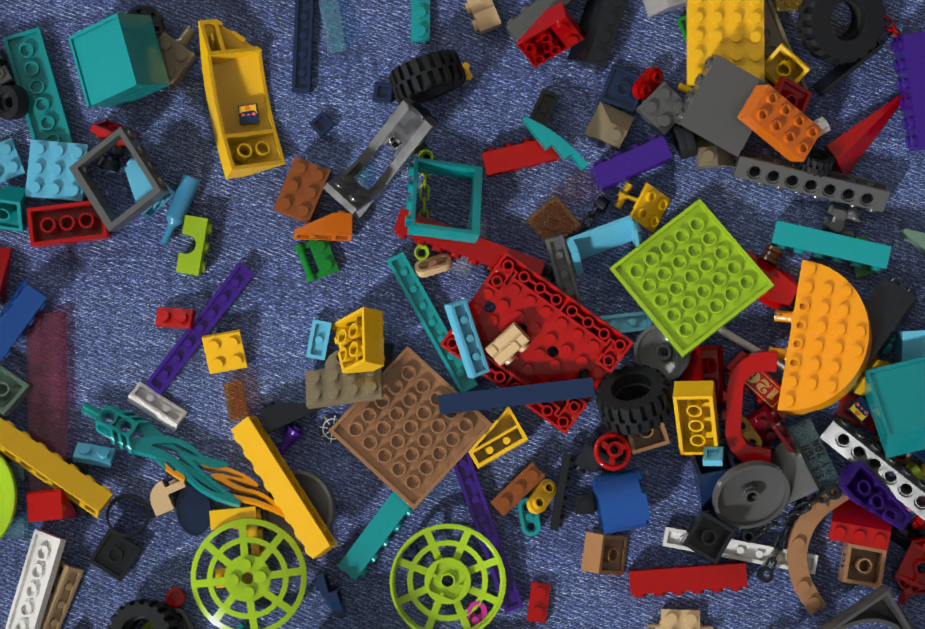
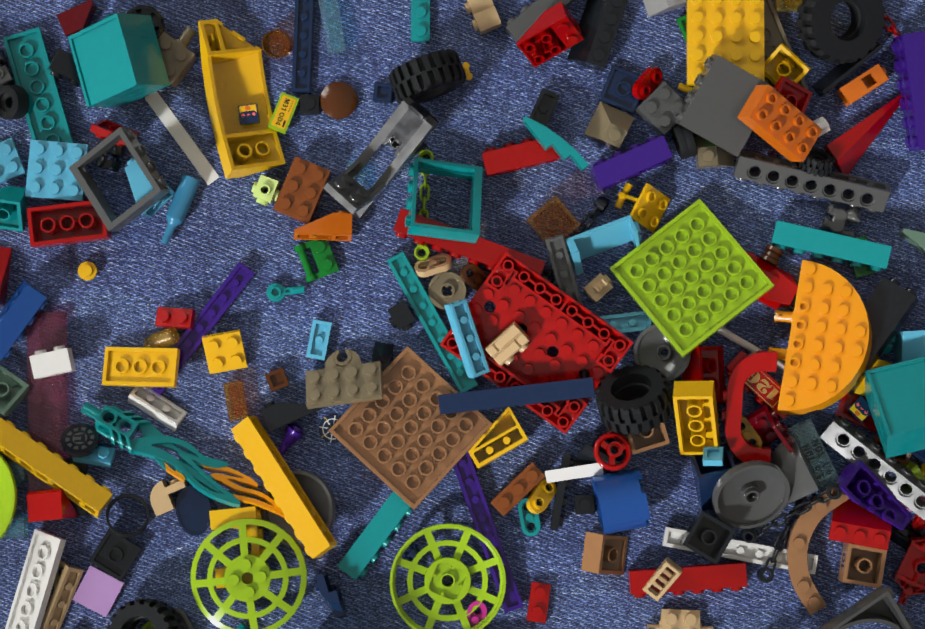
(52, 363): none -> white brick
(64, 66): none -> black brick
(77, 17): none -> dark red slope
(80, 440): none -> black tile
(87, 270): none -> yellow plate
(98, 591): none -> lavender tile
(141, 367): none -> yellow plate
(162, 338): none -> clear yellow hinge
(175, 597): red tile -> none
(182, 137): none -> white sticker
(193, 262): lime arch -> none
(263, 184): none -> yellowish green brick
(276, 44): none -> clear orange hair
(277, 292): none -> teal plate
(277, 379): none -> reddish brown plate
(283, 113): none -> tile
(309, 104): none -> black plate
(322, 124): dark blue tile -> none
(338, 100): none -> reddish brown dish
(360, 341): yellow wedge -> none
(401, 316): none -> black brick
(446, 279): none -> dark tan plate
(476, 278): none -> reddish brown plate
(573, 472): none -> white sticker
(598, 287): none -> tan brick
(657, 575): none -> tan slope
(862, 85): none -> orange brick

